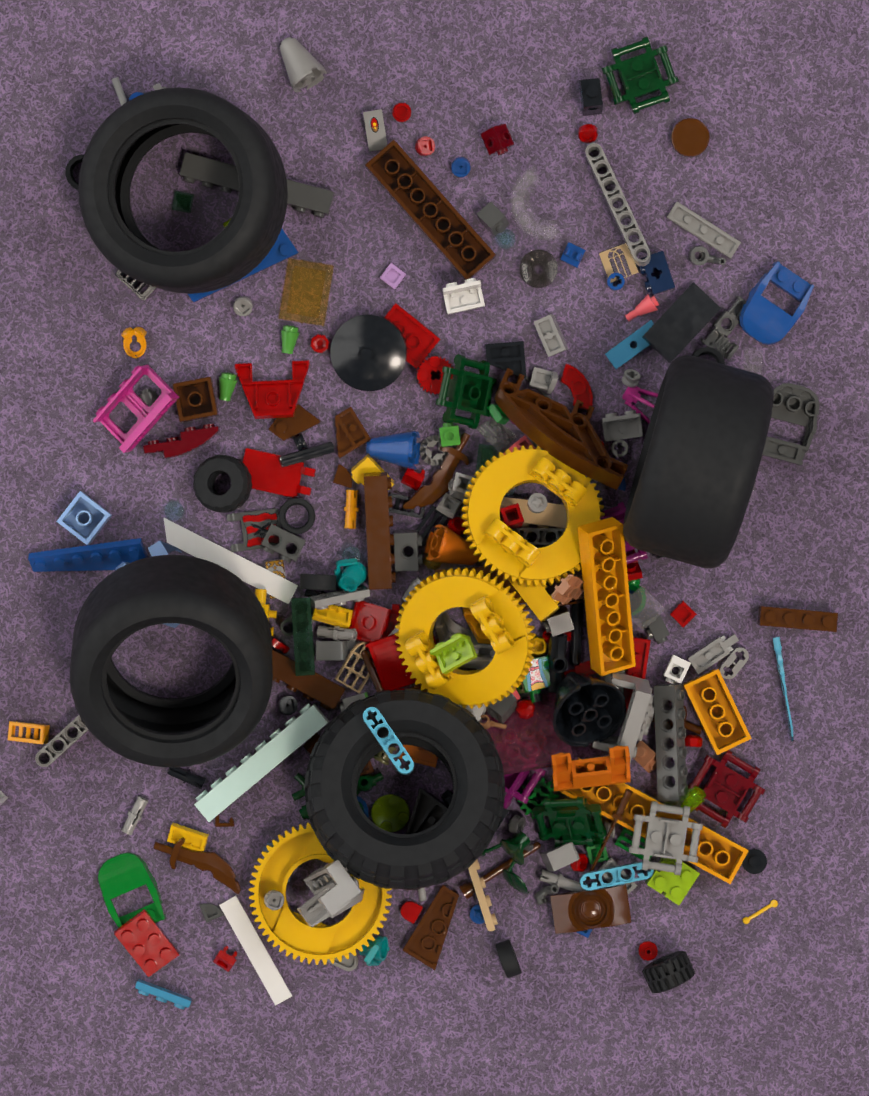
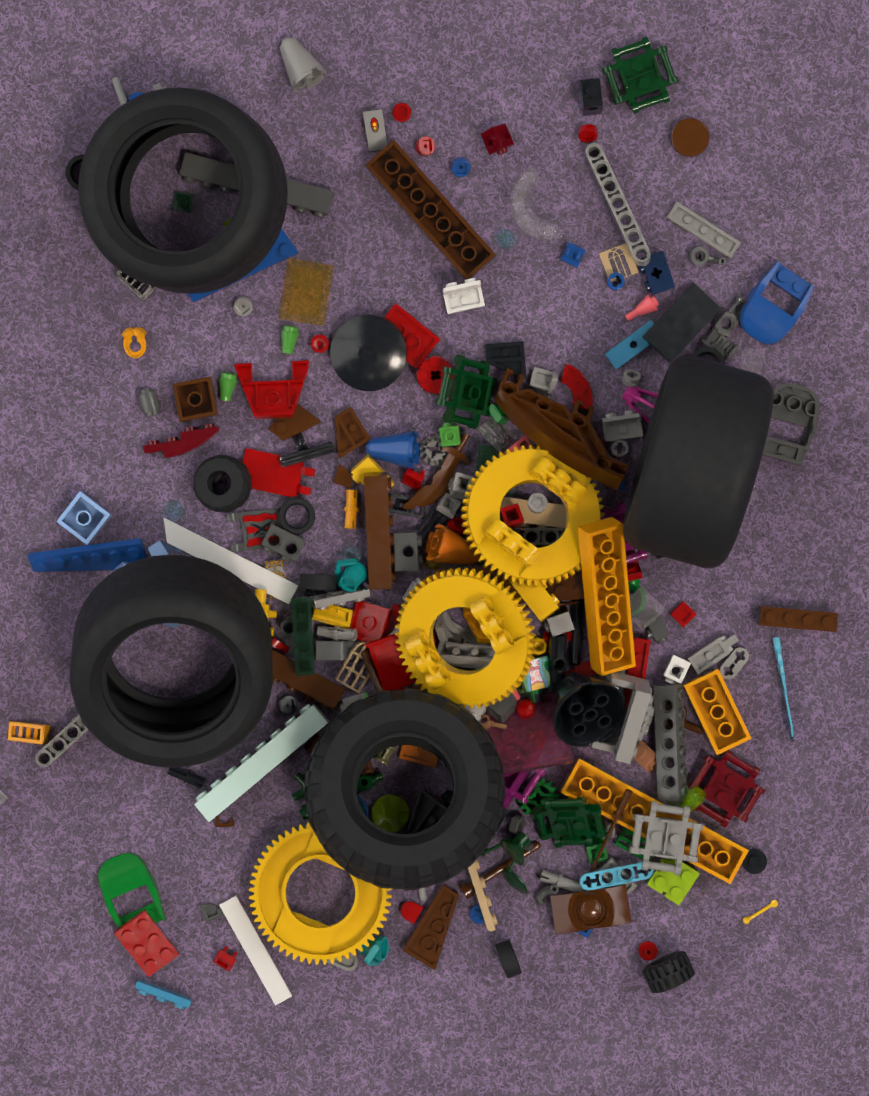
(134, 815): light grey pin -> none
(146, 415): dark pink window -> none
(194, 839): yellow plate -> none
(202, 860): reddish brown sword -> none
(274, 900): light grey tile -> none
(333, 893): light grey piece -> none
(387, 741): medium azure beam -> none
(392, 276): lavender tile -> none
(454, 652): lime bracket -> none
(493, 219): dark grey brick -> none
(538, 258): clear smoke dish -> none
(551, 335): light grey hinge -> none
(560, 856): light grey slope -> none
(569, 588): nougat piece -> none
(581, 864): red tile -> none
(591, 772): orange bracket -> none
(693, 741): red tile -> none

